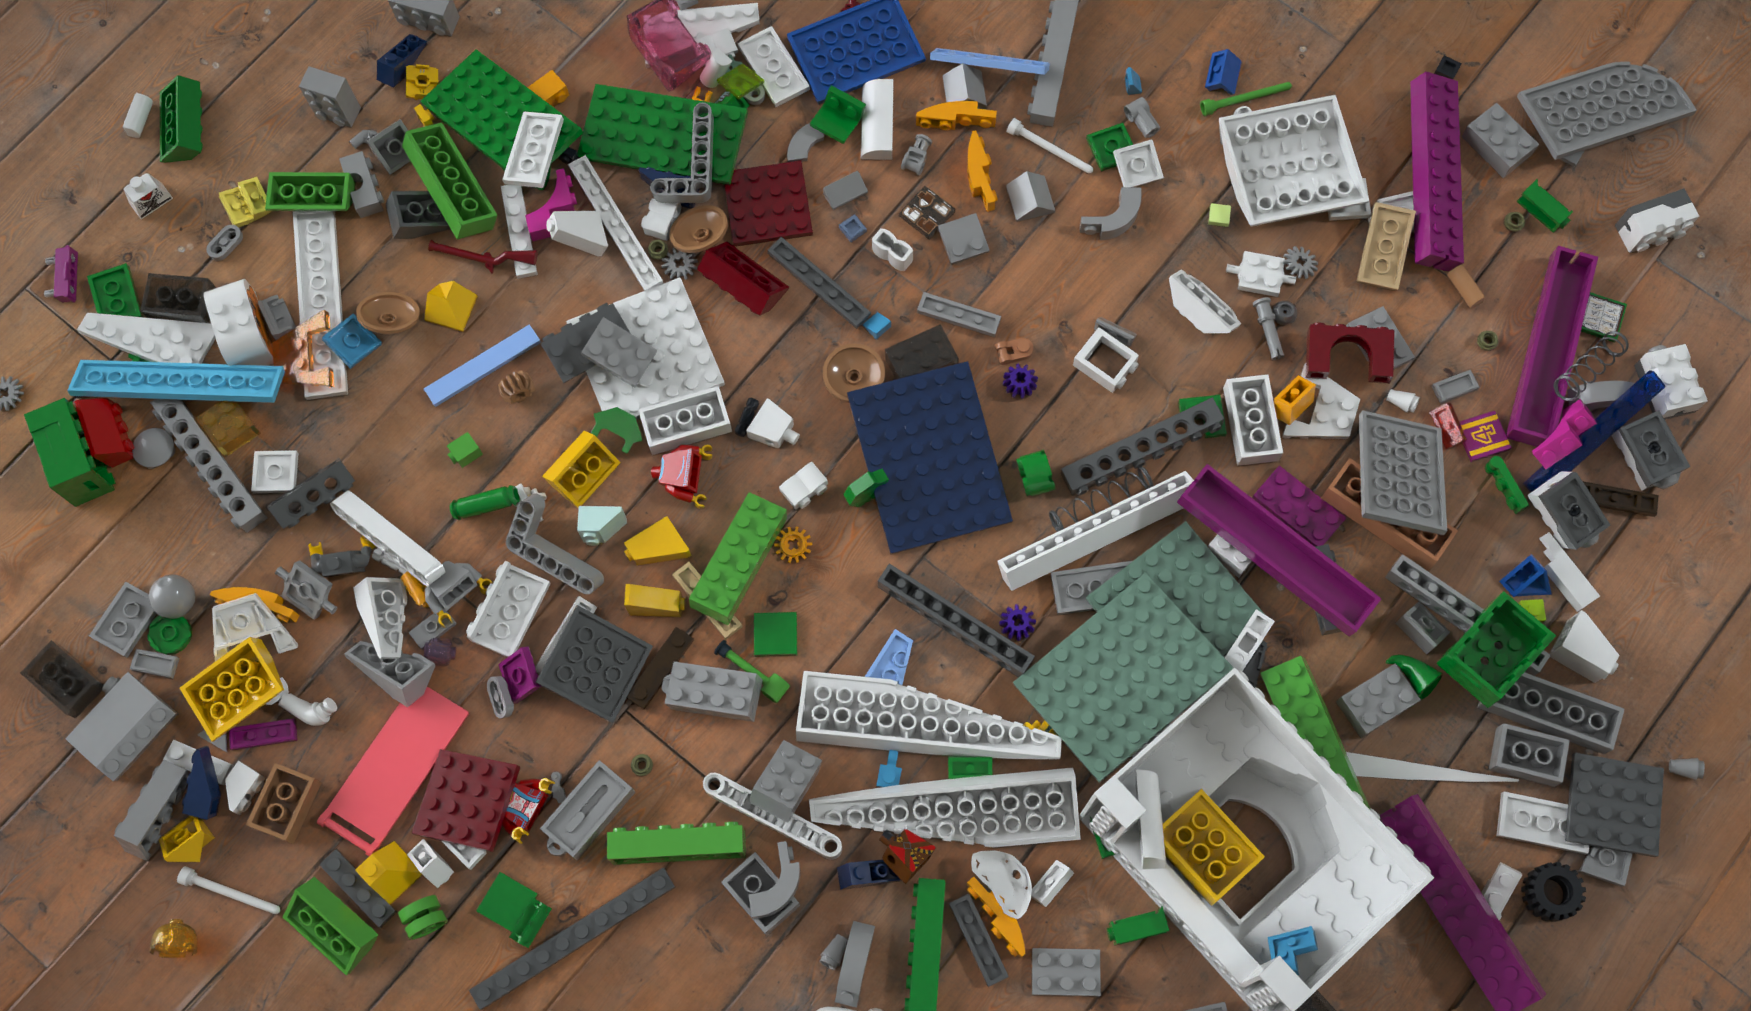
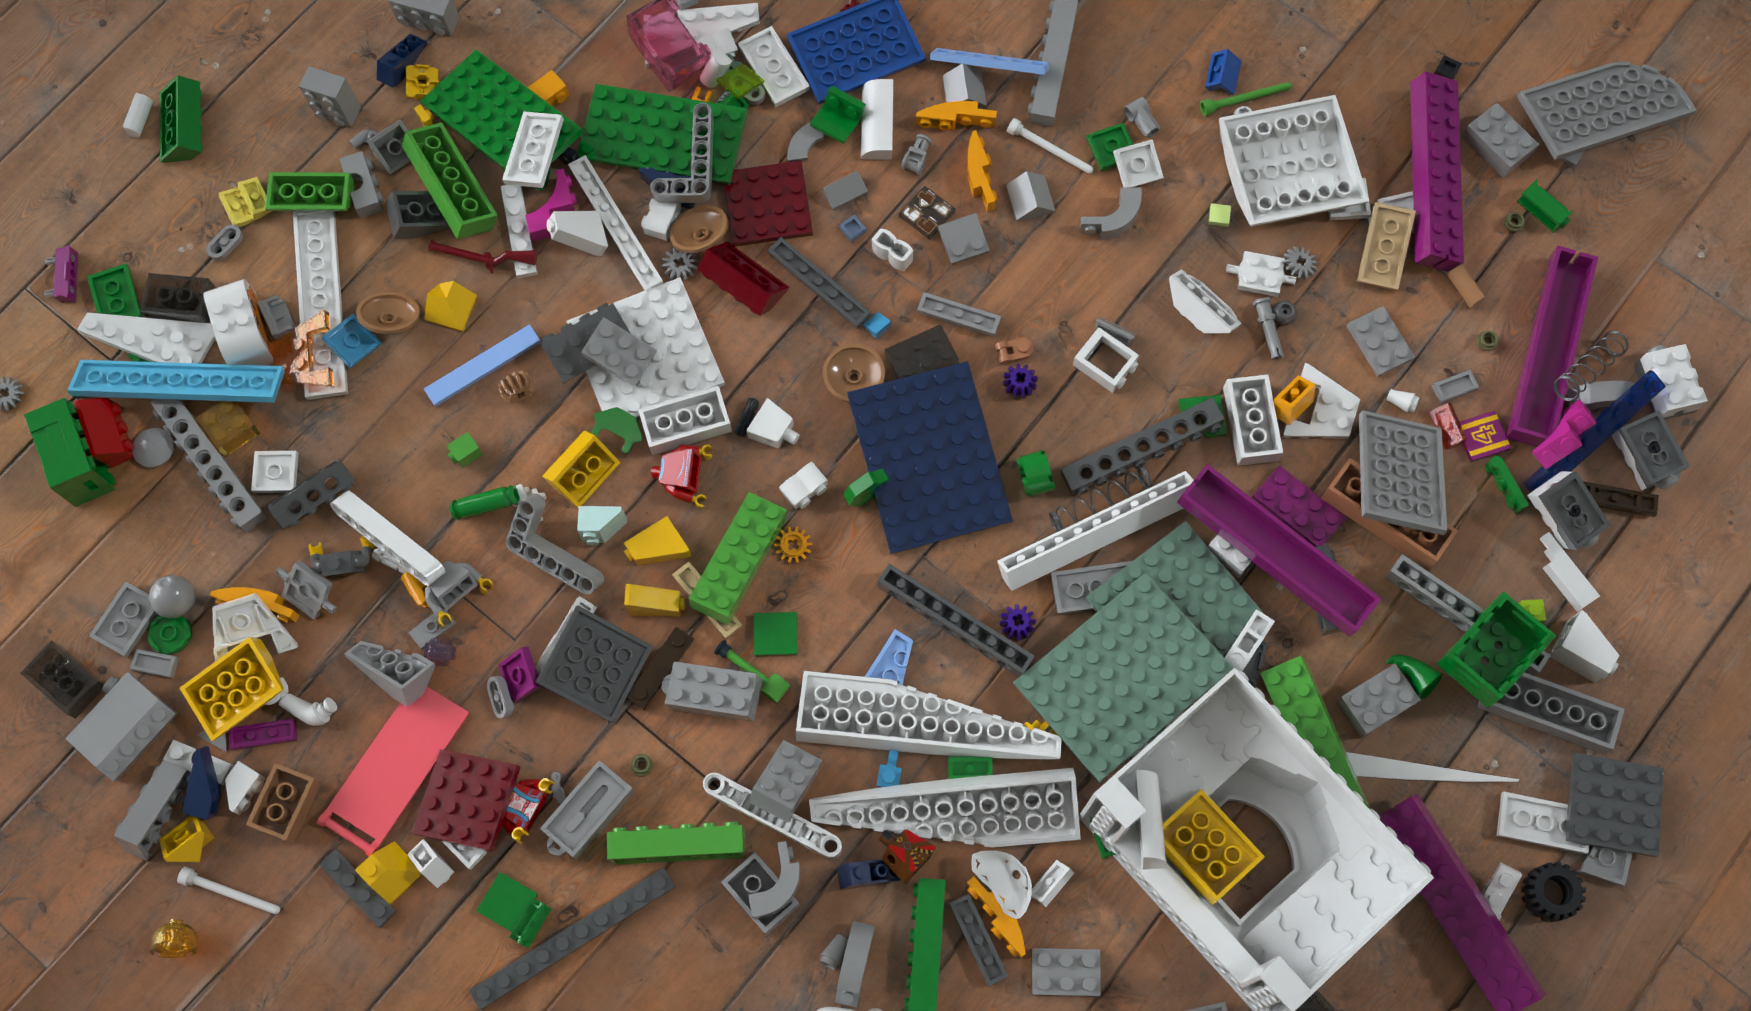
(146, 194): white torso -> none
(329, 925): bright green slope -> none
(382, 611): white wedge -> none
(422, 917): bright green wheel -> none
(507, 609): white bracket -> none
(657, 244): olive plate -> none
(1133, 82): dark azure slope -> none
(1137, 927): green window -> none
(1292, 944): dark azure plate -> none
(1375, 341): dark red arch -> none
(1422, 627): light grey slope -> none
(1527, 579): blue slope -> none
(1529, 755): light grey brick -> none
(1603, 316): tile -> none
(1656, 221): white piece -> none
(1688, 768): light grey cone -> none

